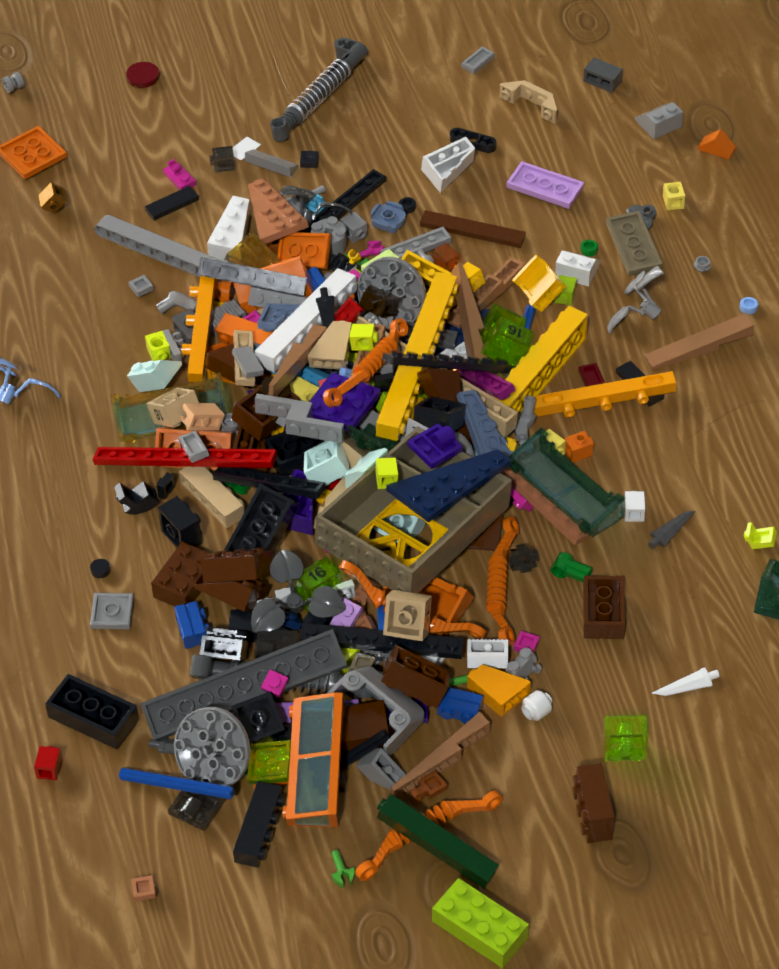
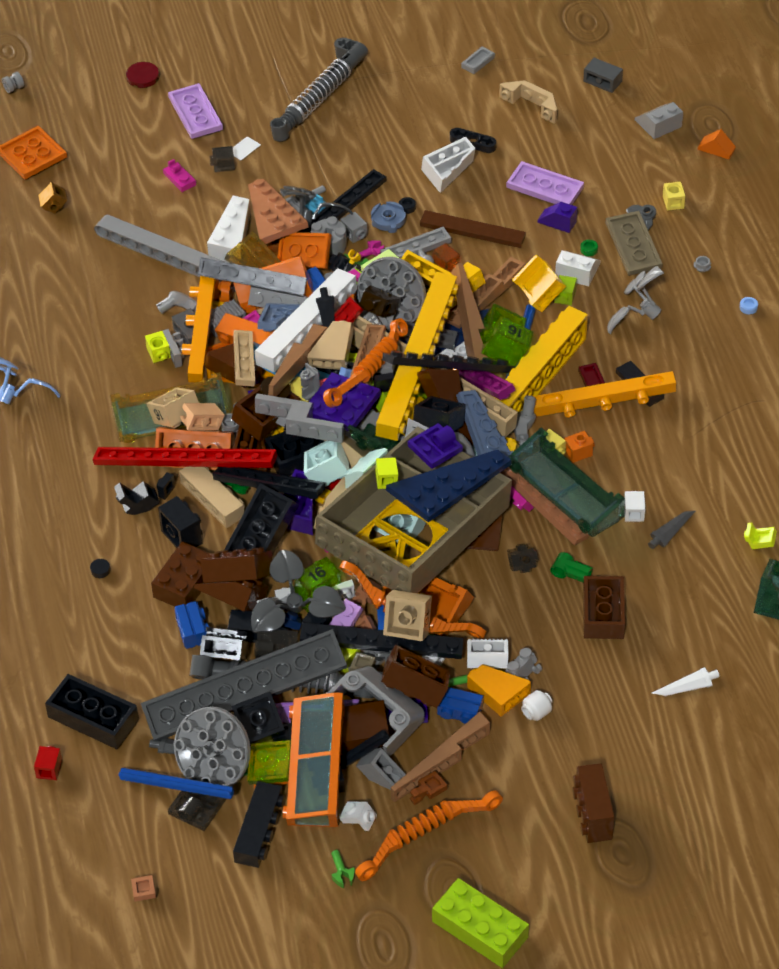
(112, 611): light grey tile -> none
(141, 286): light grey plate -> none
(153, 374): light aqua slope -> none
(171, 203): black tile -> none
(193, 446): light grey tile -> none
(195, 111): none -> lavender plate
(247, 361): light grey tile -> none
(270, 162): light grey slope -> none
(275, 683): dark pink plate -> none
(309, 159): black tile -> none
(309, 382): none -> light grey hinge
(358, 813): none -> white bracket
(363, 337): neon yellow brick -> none
(437, 840): dark green brick -> none
(497, 580): orange piece -> none
(526, 640): dark pink plate -> none
(559, 216): none -> dark purple slope
(625, 738): clear neon green brick -> none
(701, 342): medium nougat slope -> none

